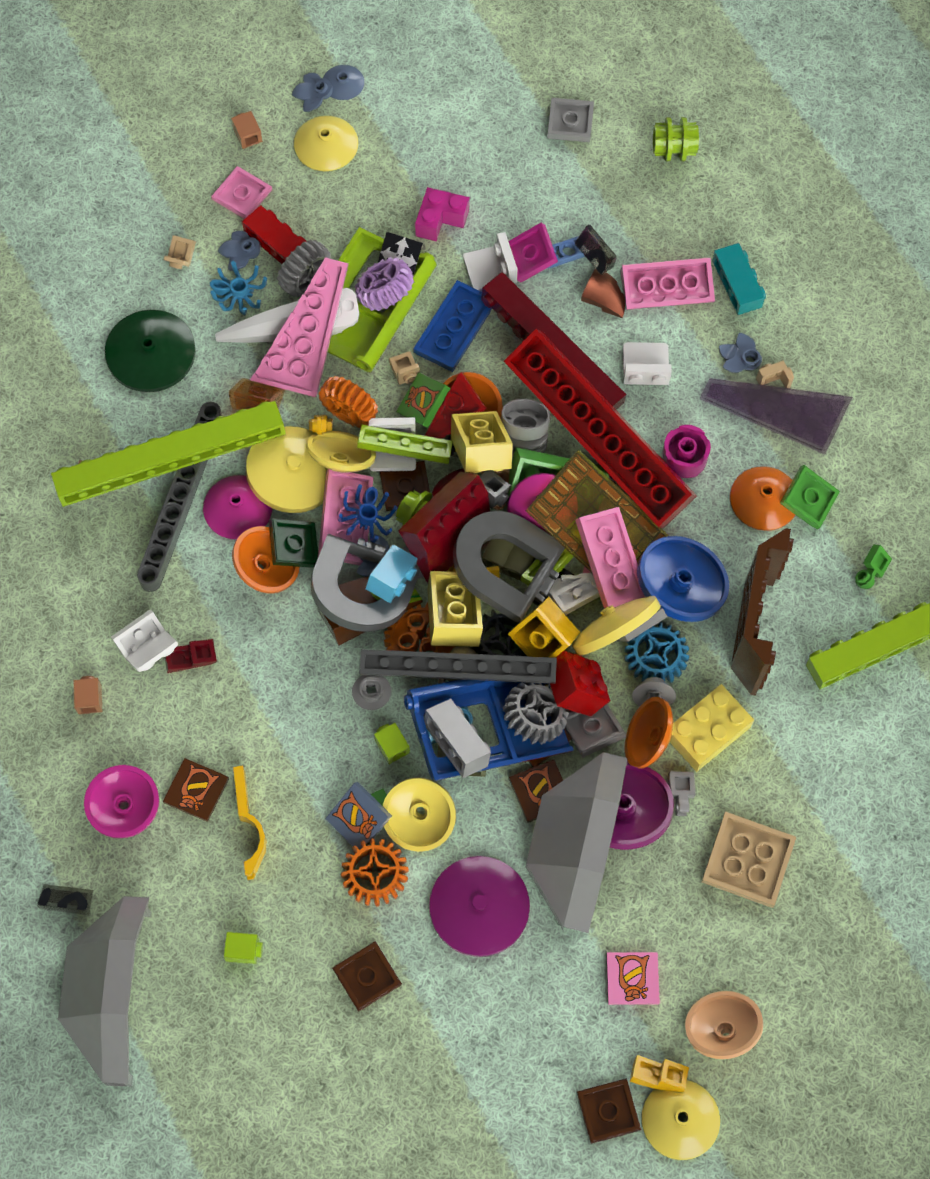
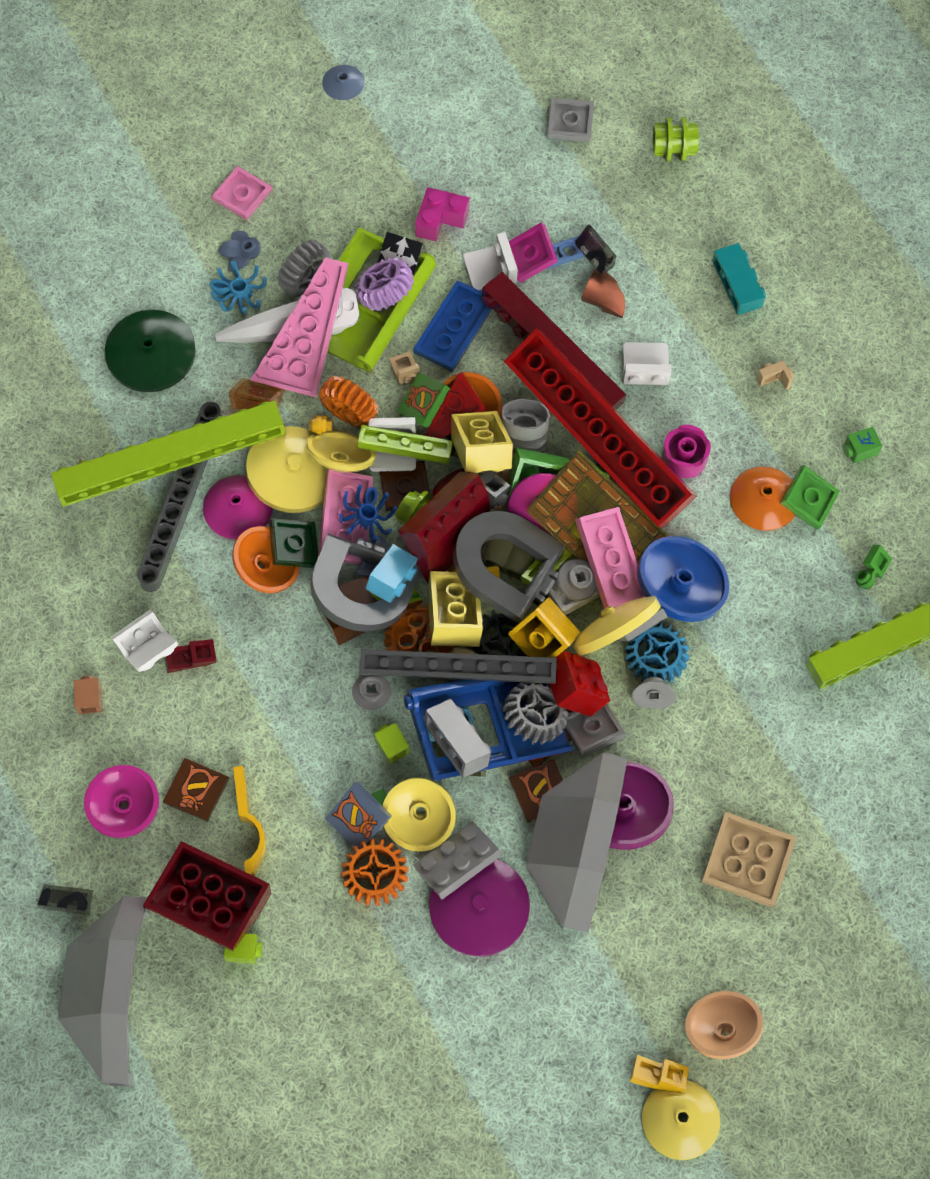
(180, 252): tan bracket -> none
(208, 896): none -> dark red slope
(246, 129): nougat brick -> none
(272, 234): red brick -> none
(311, 91): sand blue plate -> none
(329, 151): light yellow dish -> none
(367, 976): reddish brown tile -> none
(457, 860): none -> light grey plate
(568, 582): none -> light grey piece
(608, 1111): reddish brown tile -> none
(632, 978): bright pink tile -> none
(649, 732): orange dish -> none
(667, 283): bright pink slope -> none
(682, 787): light grey plate -> none
(709, 727): light yellow brick -> none
(738, 353): sand blue plate -> none
(754, 656): reddish brown slope -> none
(793, 413): clear purple wing -> none
(862, 445): none -> bright green brick

